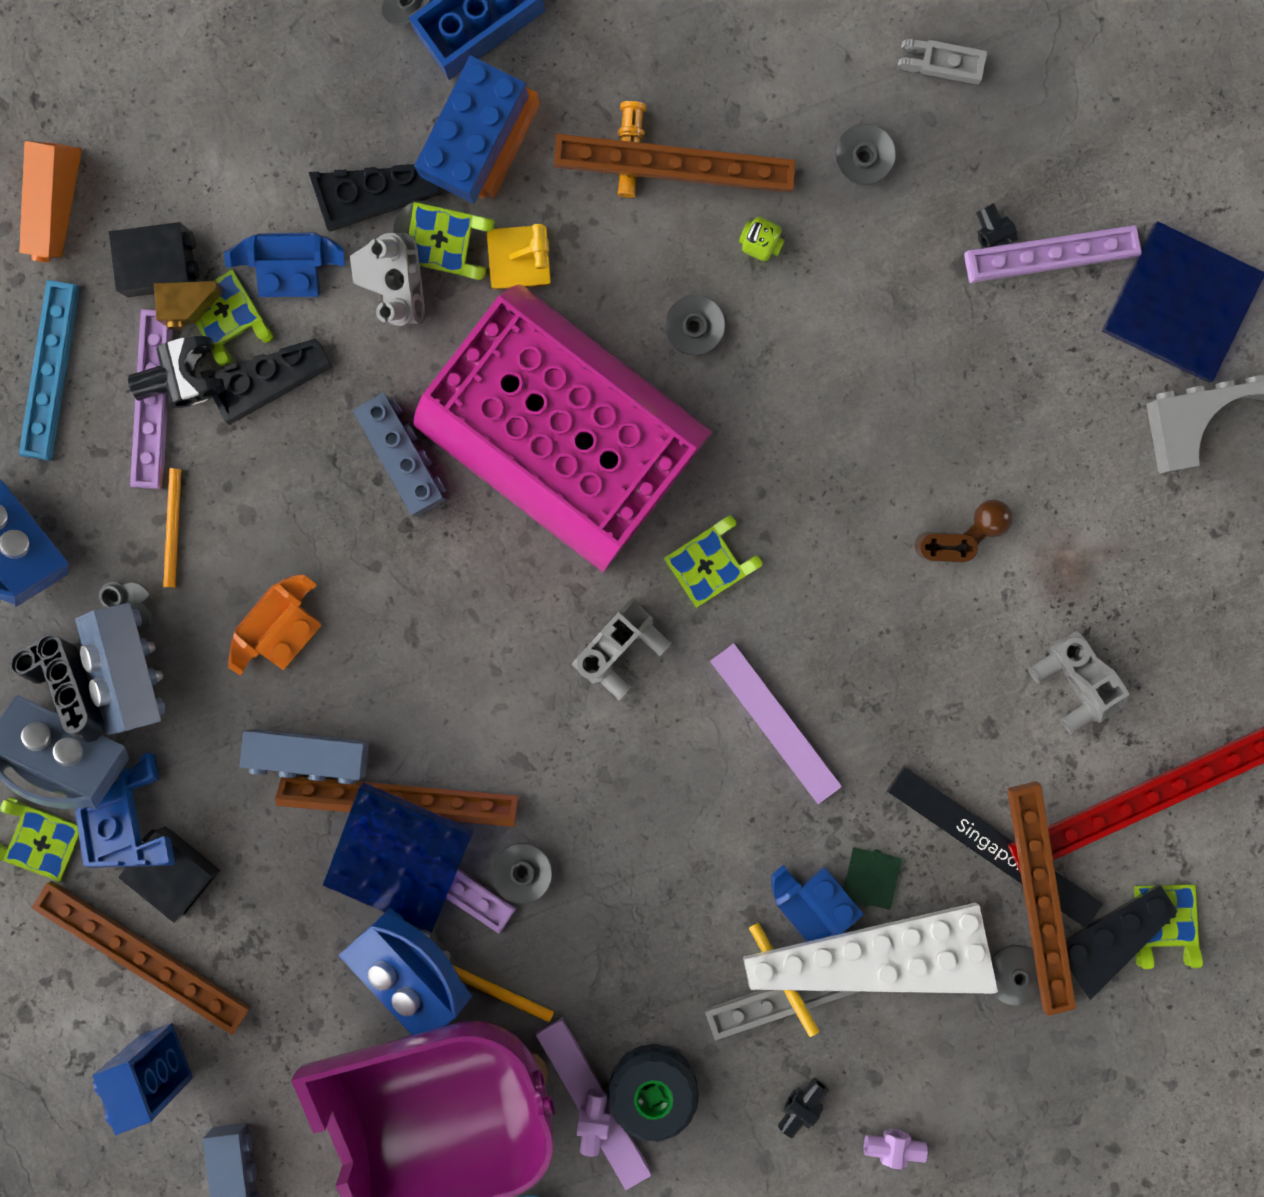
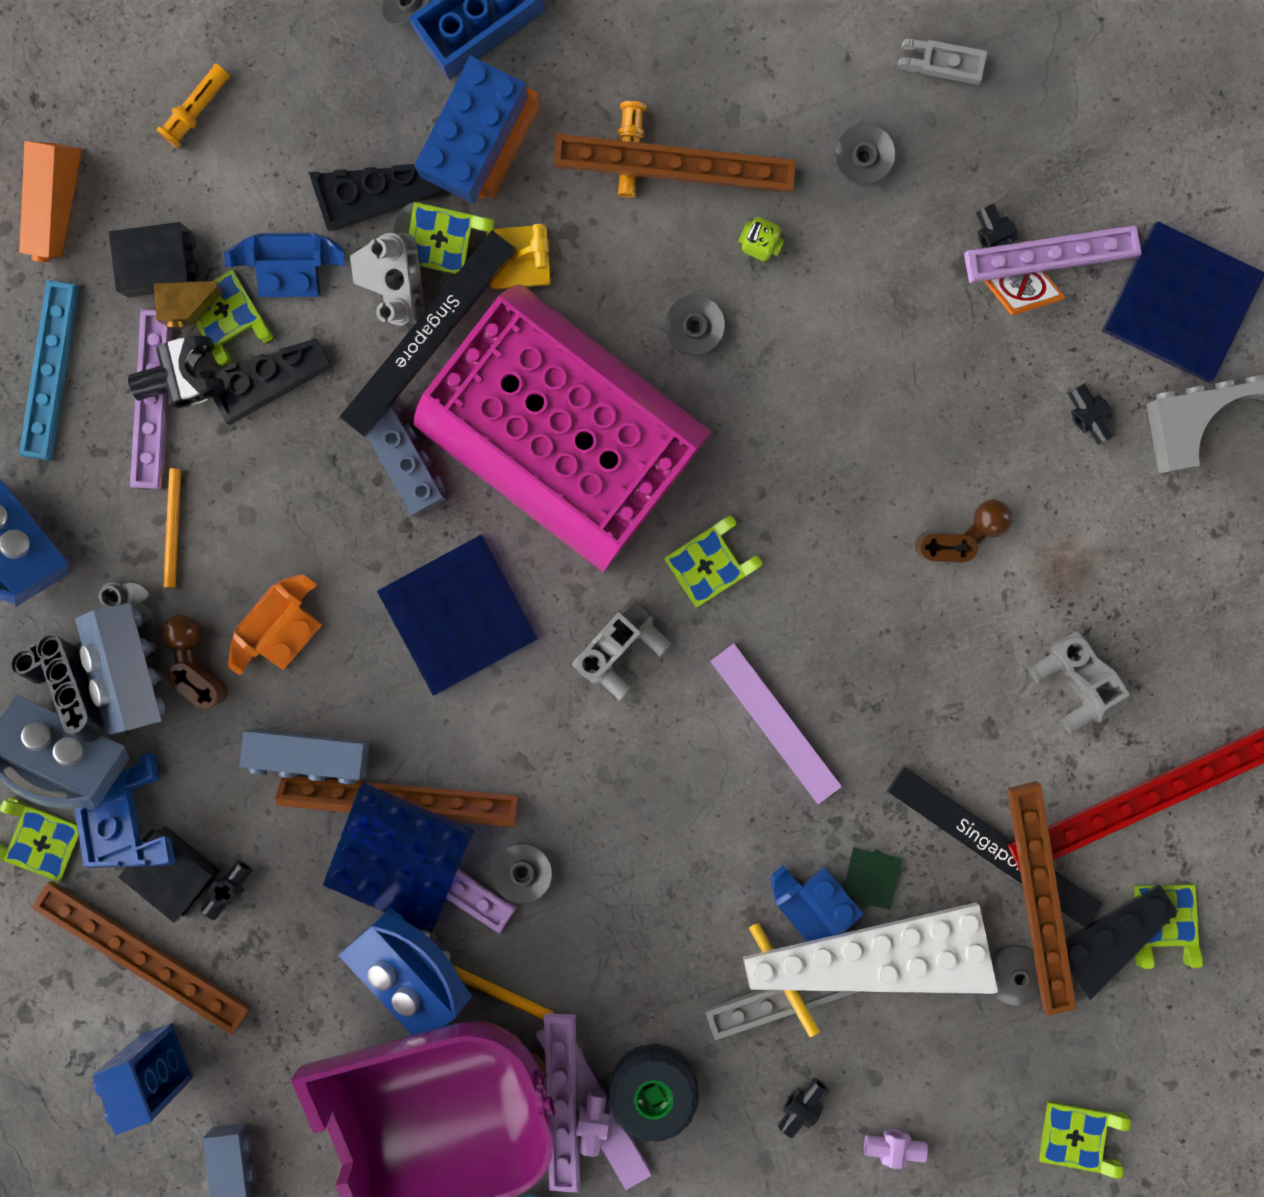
(181, 635): none -> reddish brown beam
(184, 116): none -> light orange pin
(234, 880): none -> black axle
(428, 333): none -> black tile
(457, 615): none -> clear blue plate
(563, 1088): none -> lavender tile
(1025, 292): none -> piece
(1077, 1138): none -> lime flag
(1091, 414): none -> black axle

